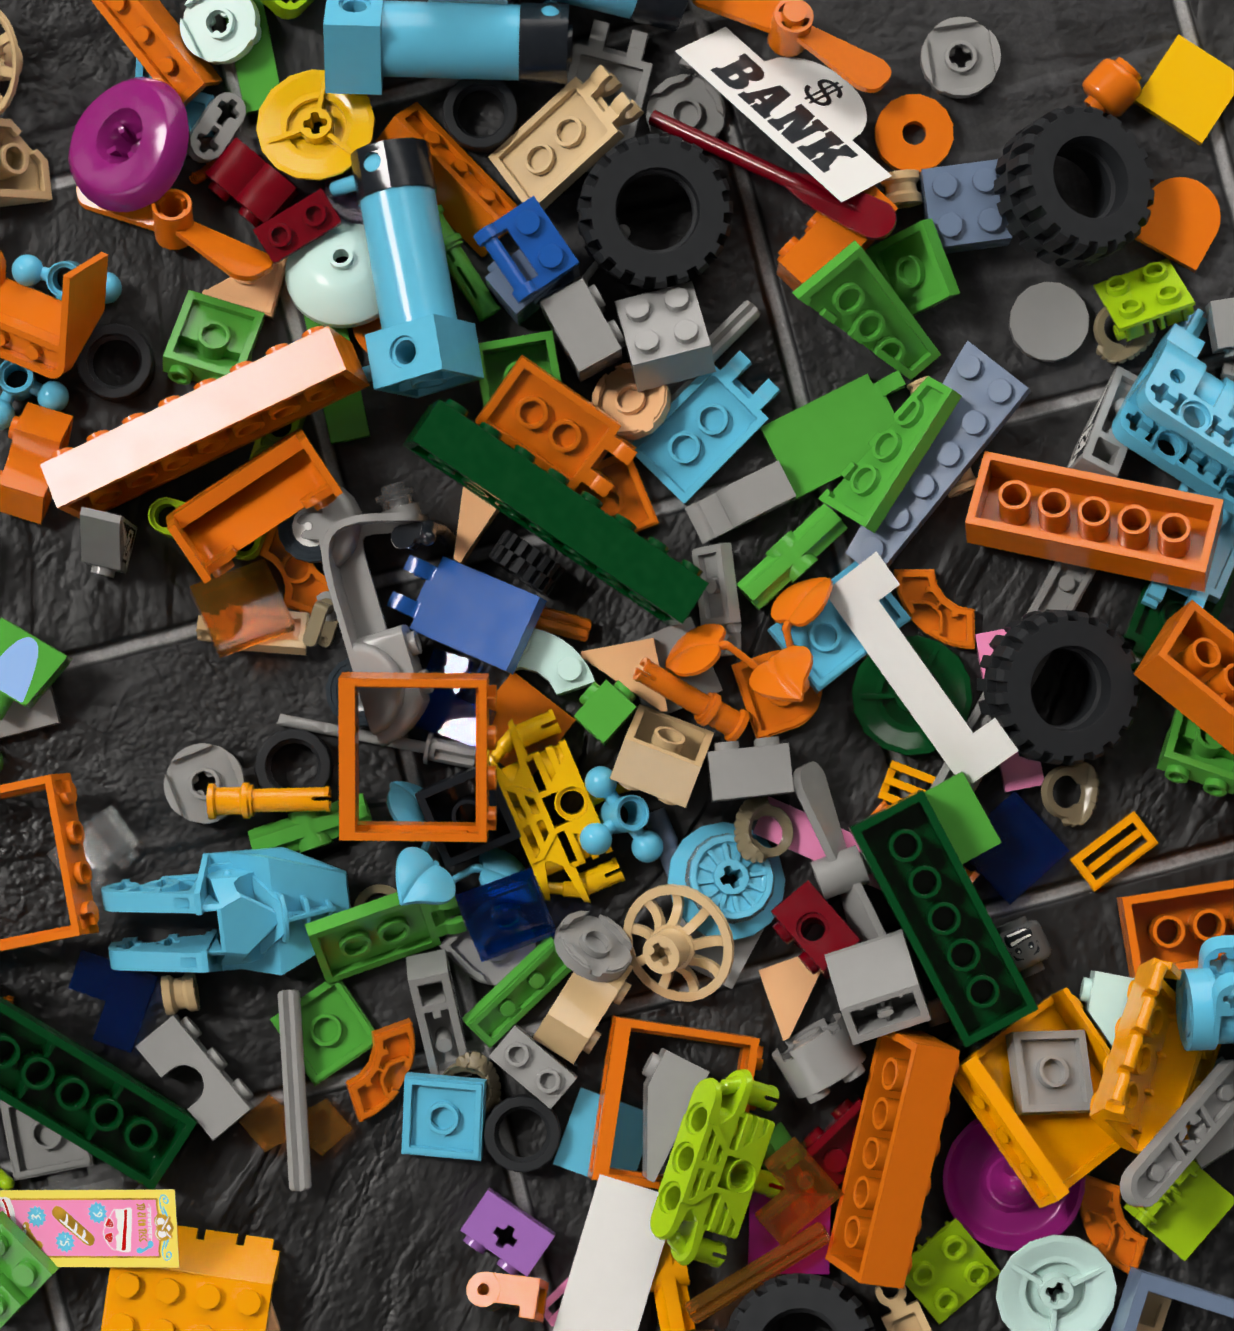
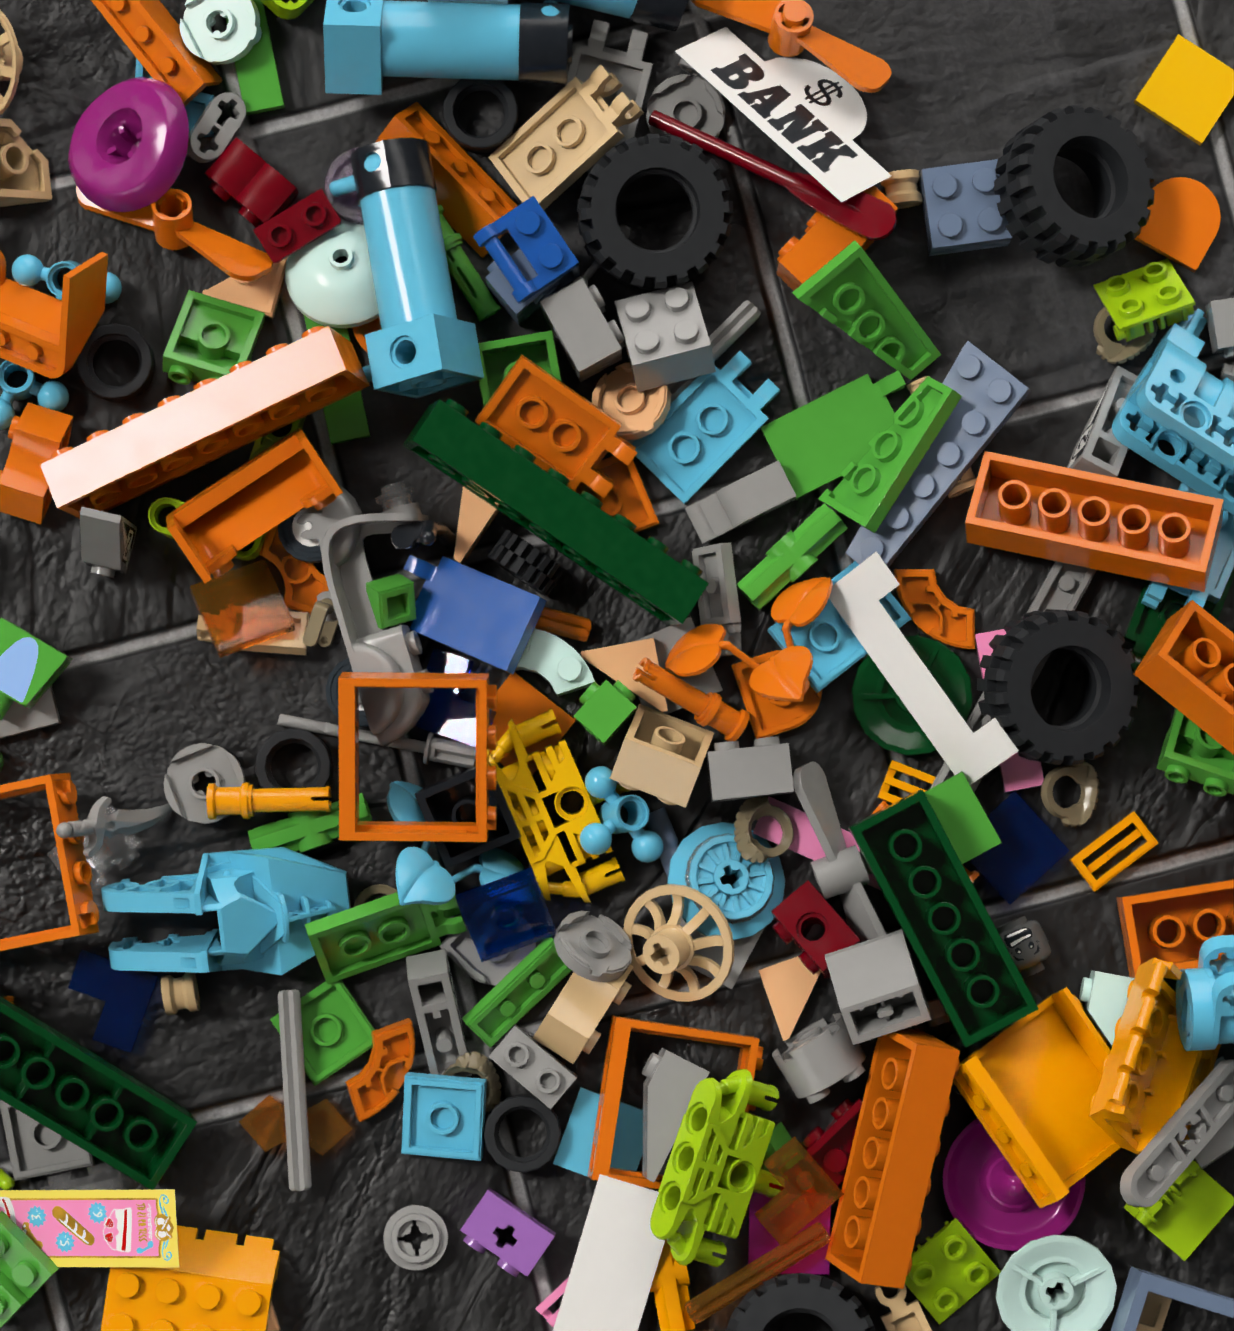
(120, 822): none -> light grey piece
(201, 172): orange leg -> none
(222, 1098): light grey arch -> none
(290, 115): yellow piece -> none
(392, 600): none -> bright green slope
(403, 1252): none -> light grey gear
(501, 1290): leg -> none
(916, 267): bright green tile -> none
(920, 111): orange tile -> none
(974, 40): light grey plate -> none
(1048, 322): light grey tile -> none
(1049, 1072): light grey tile -> none
(1107, 1227): orange tile -> none
(1112, 86): orange head -> none

